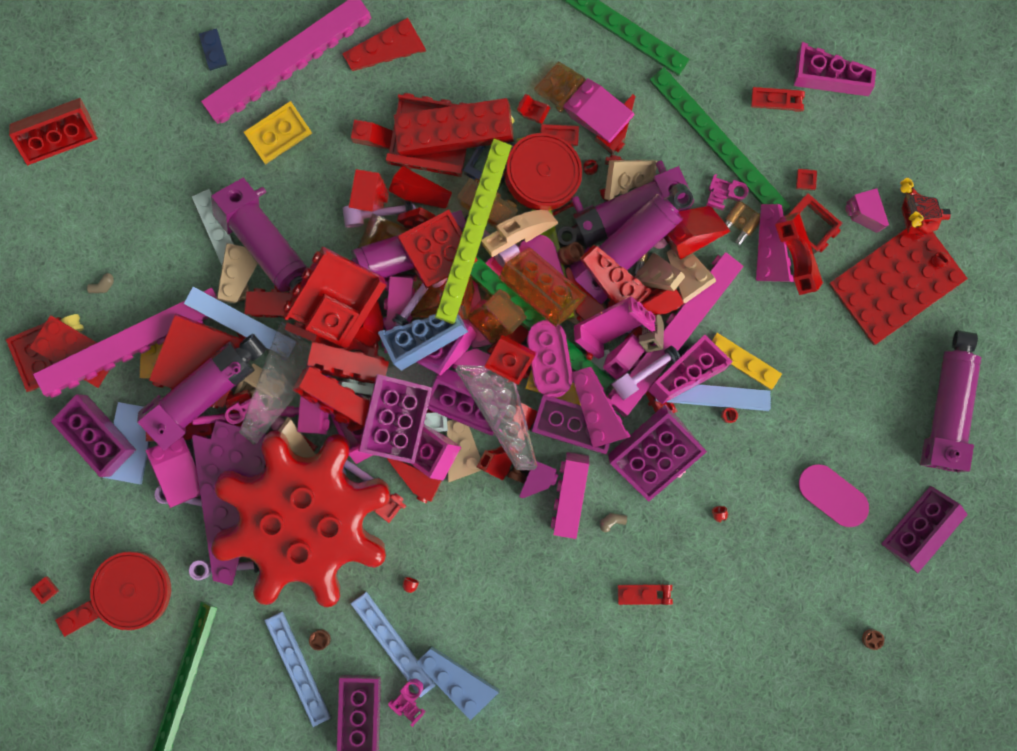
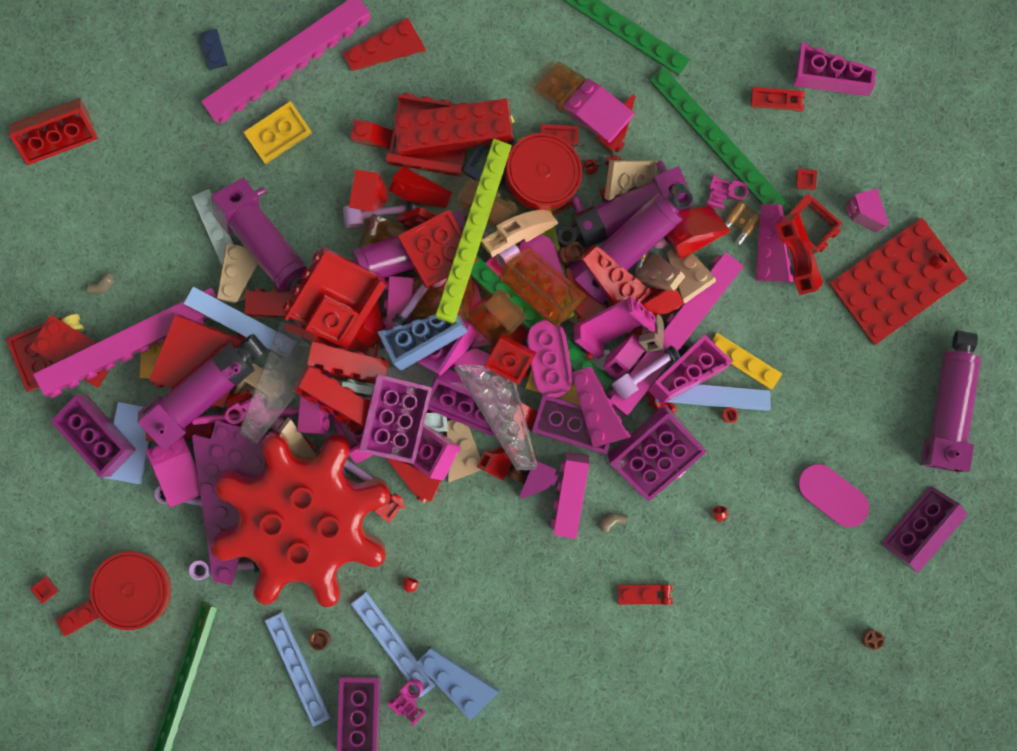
(533, 109): red bracket -> none
(921, 212): torso -> none

